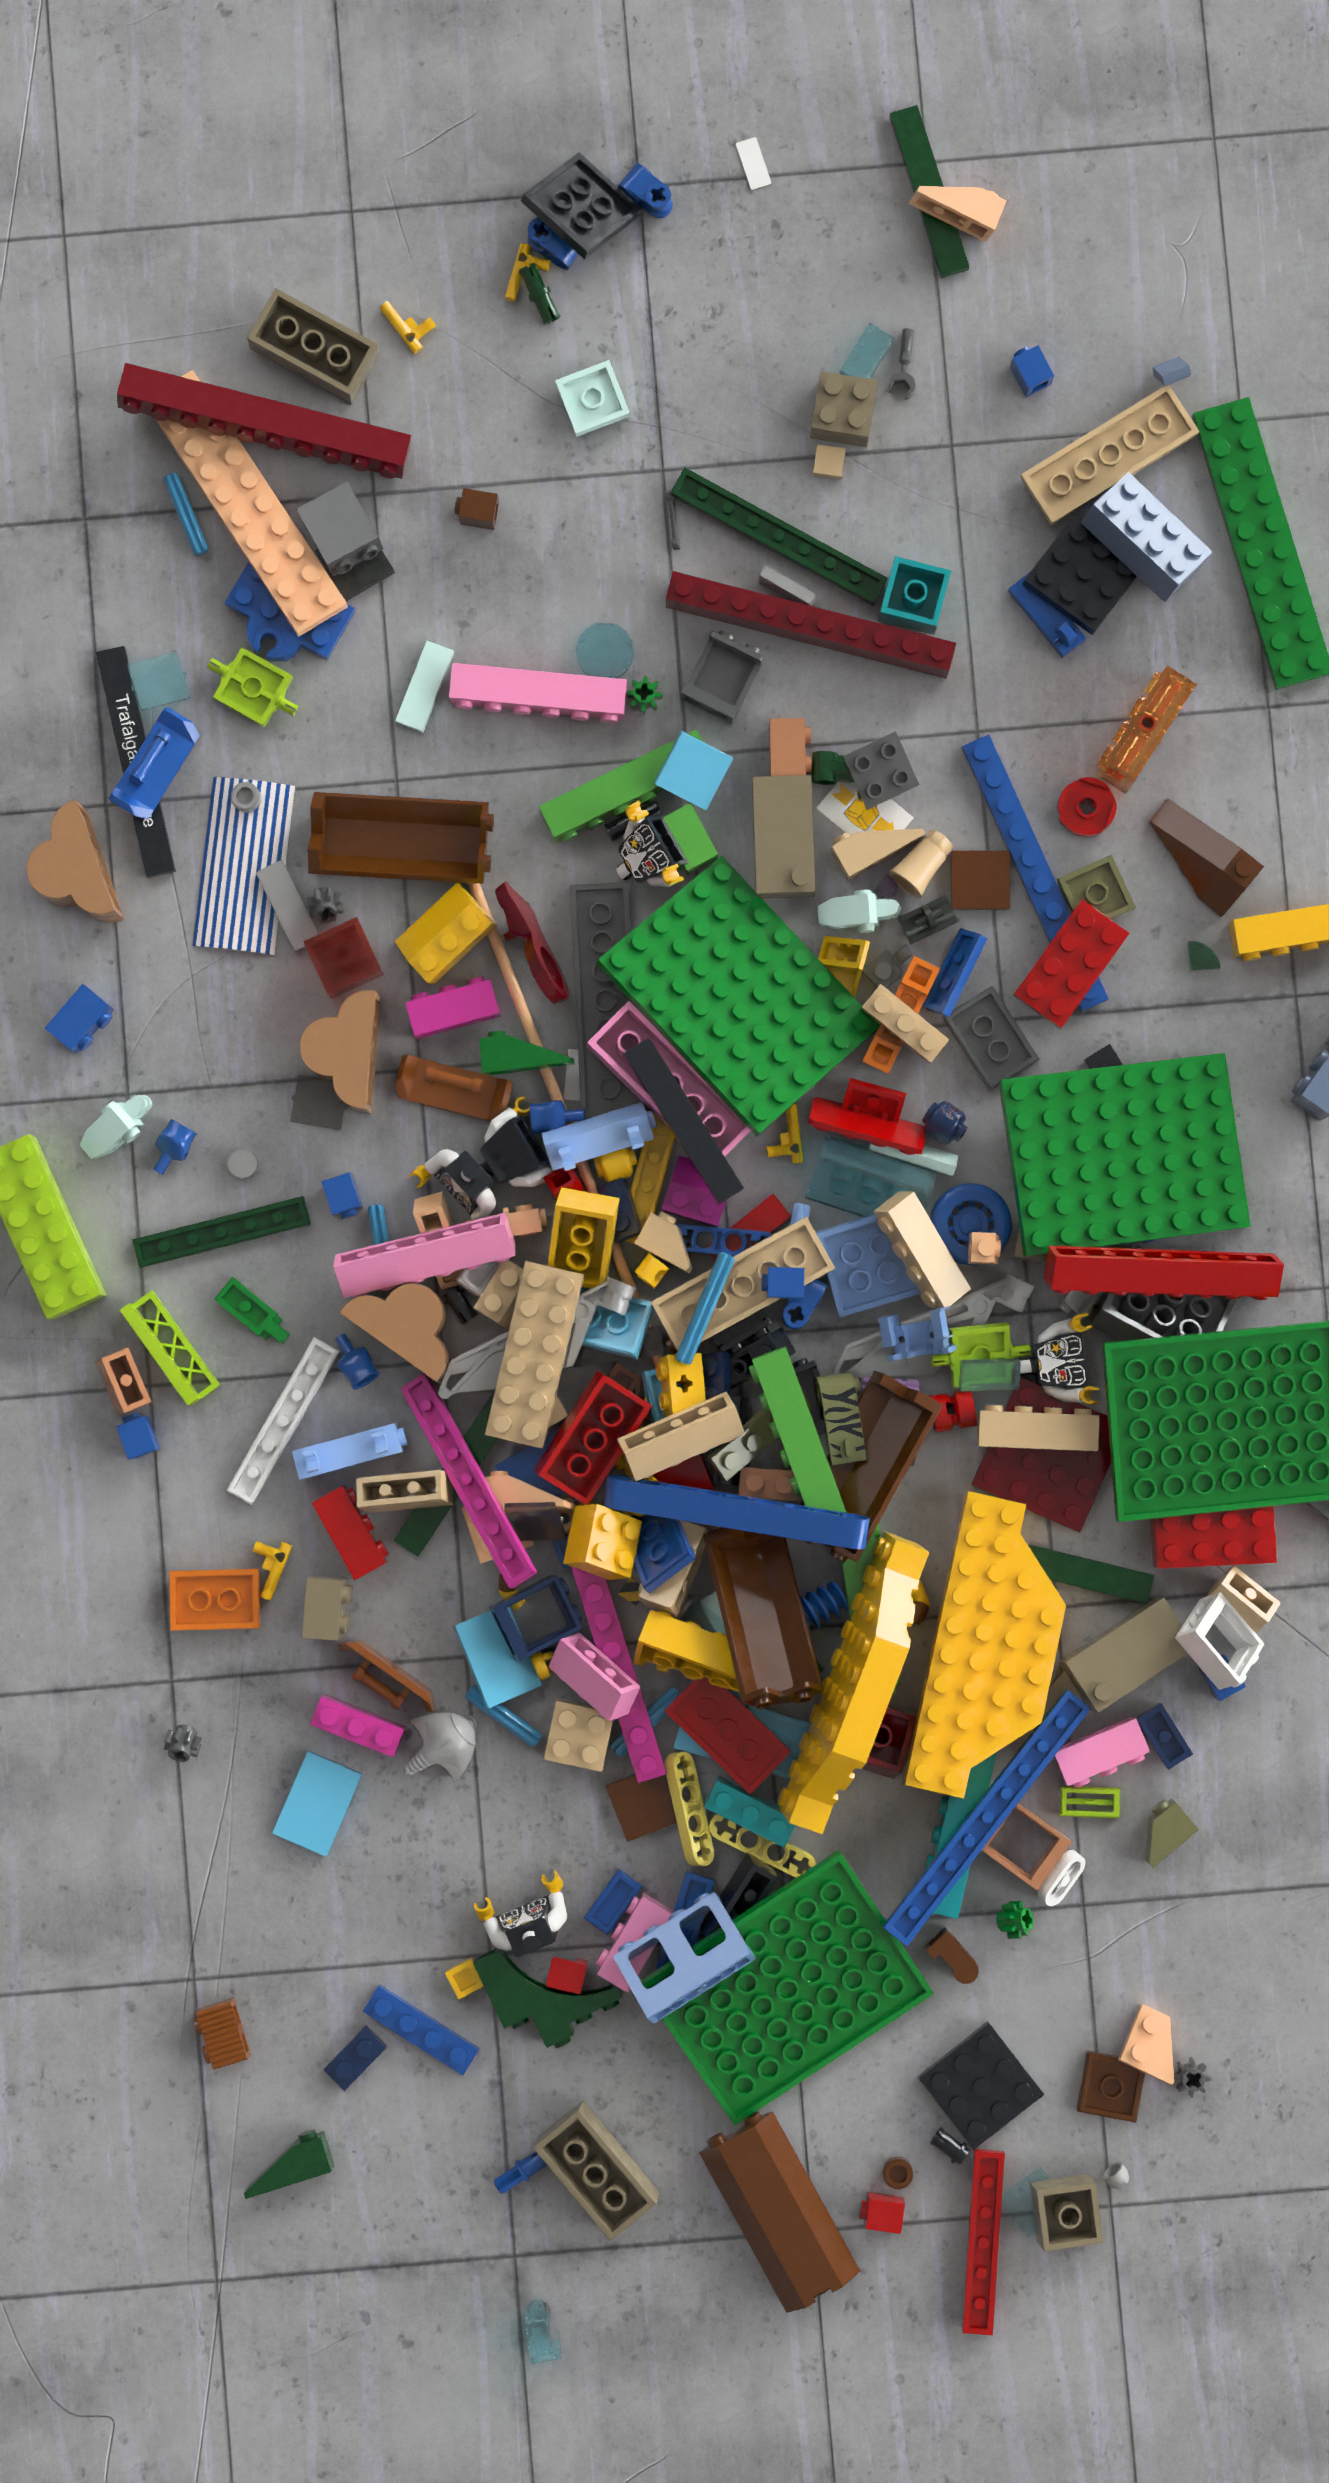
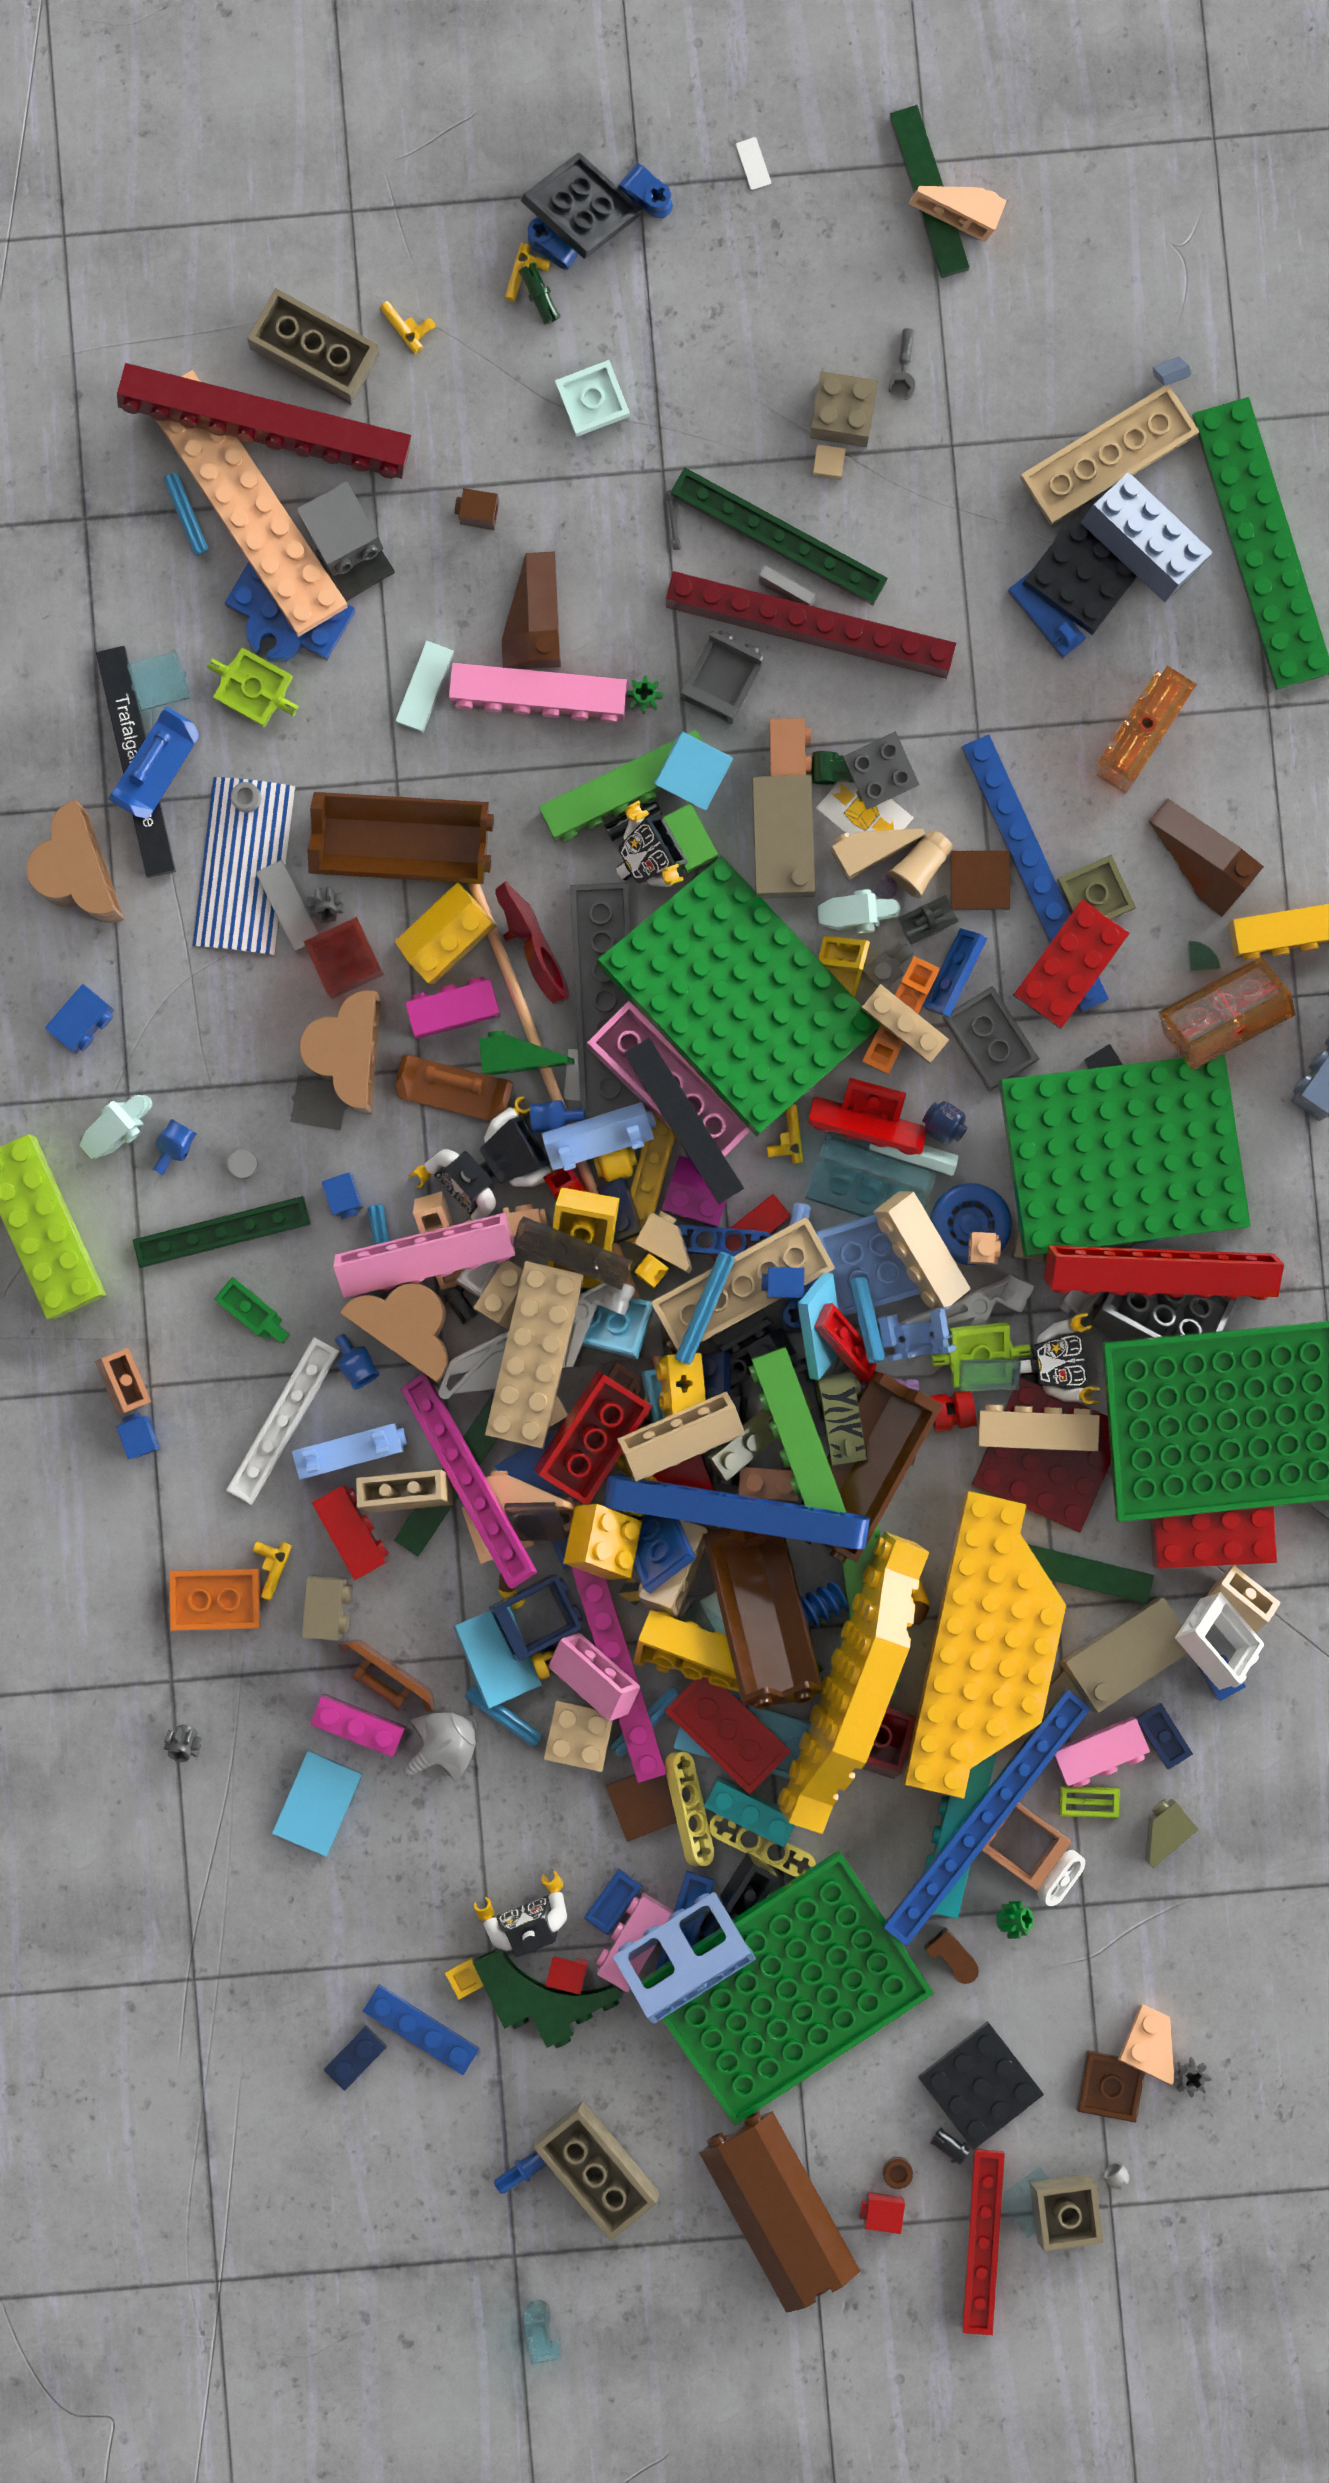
(160, 1353): lime fence -> none
(222, 2034): dark orange brick -> none
(301, 2161): dark green slope -> none
(533, 621): none -> reddish brown wedge
(572, 1253): none -> clear smoke plate
(604, 650): clear light blue tile -> none
(817, 1351): none -> medium azure tile
(844, 1341): none -> red tile
(867, 353): clear light blue tile -> none
(867, 1320): none -> dark azure axle
(914, 595): teal brick -> none
(1031, 370): blue brick -> none
(1101, 799): red plate -> none
(1227, 1013): none -> brick

